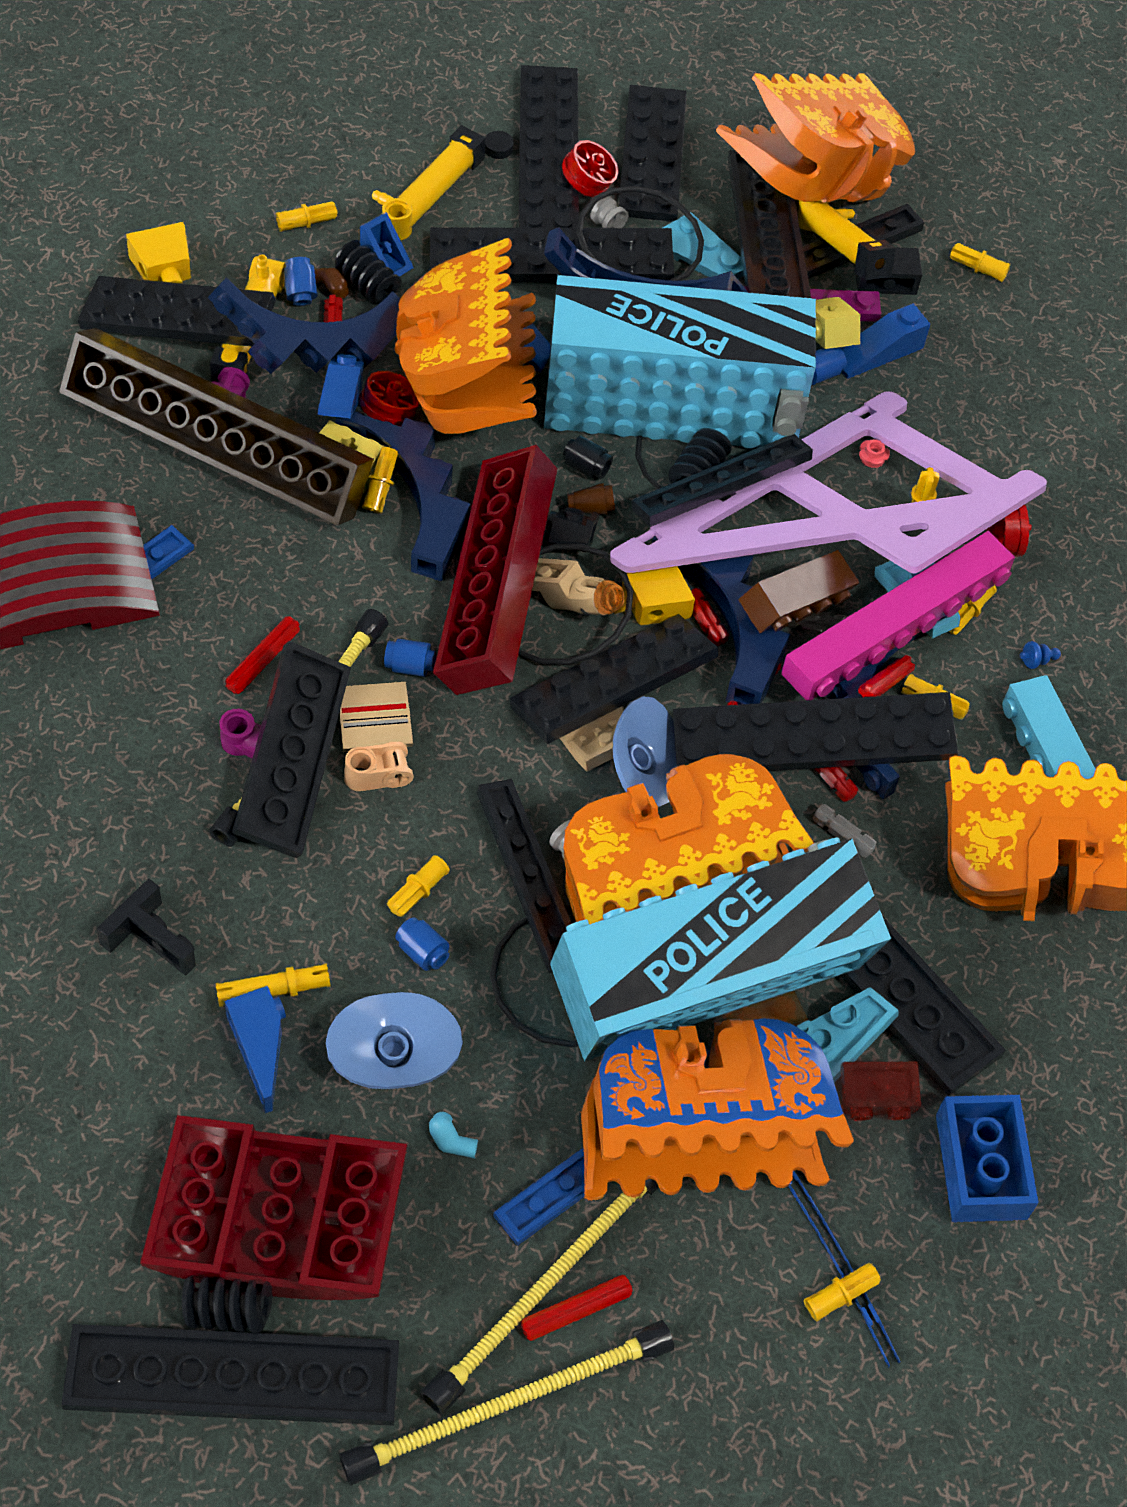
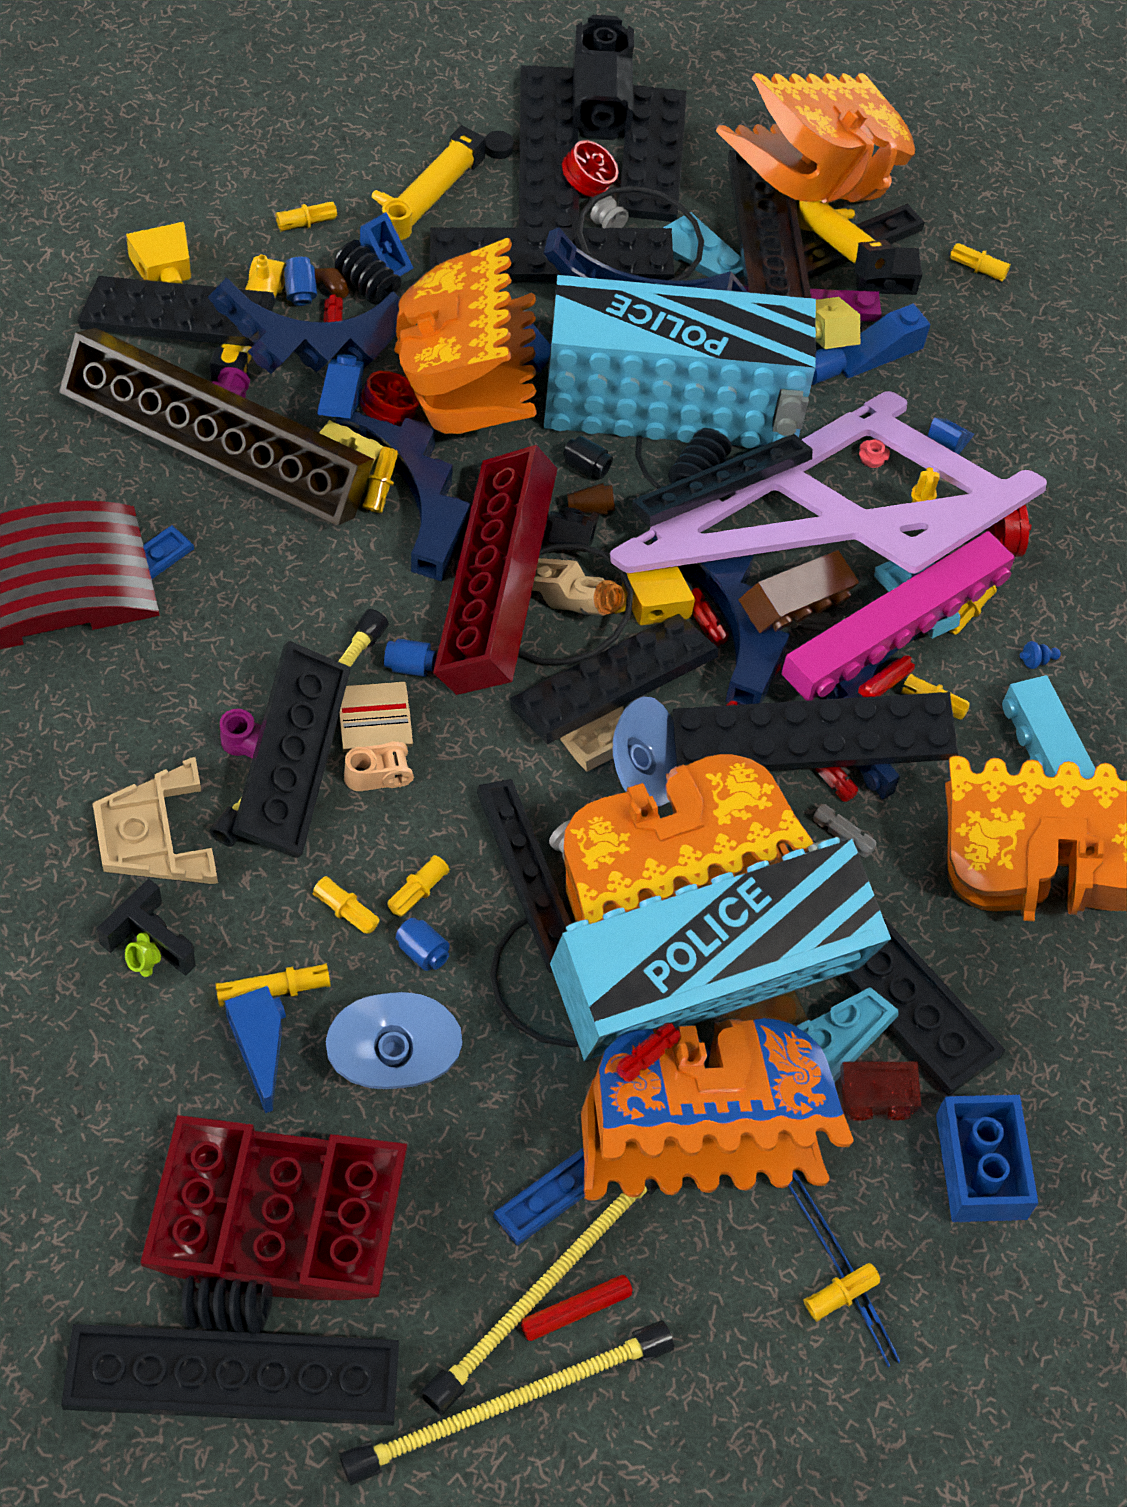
(137, 833): none -> tan wing
(142, 955): none -> lime plate
(262, 655): red axle -> none
(345, 905): none -> yellow axle
(447, 1138): medium azure arm -> none
(603, 77): none -> black brick
(648, 1052): none -> red axle
(949, 434): none -> blue slope

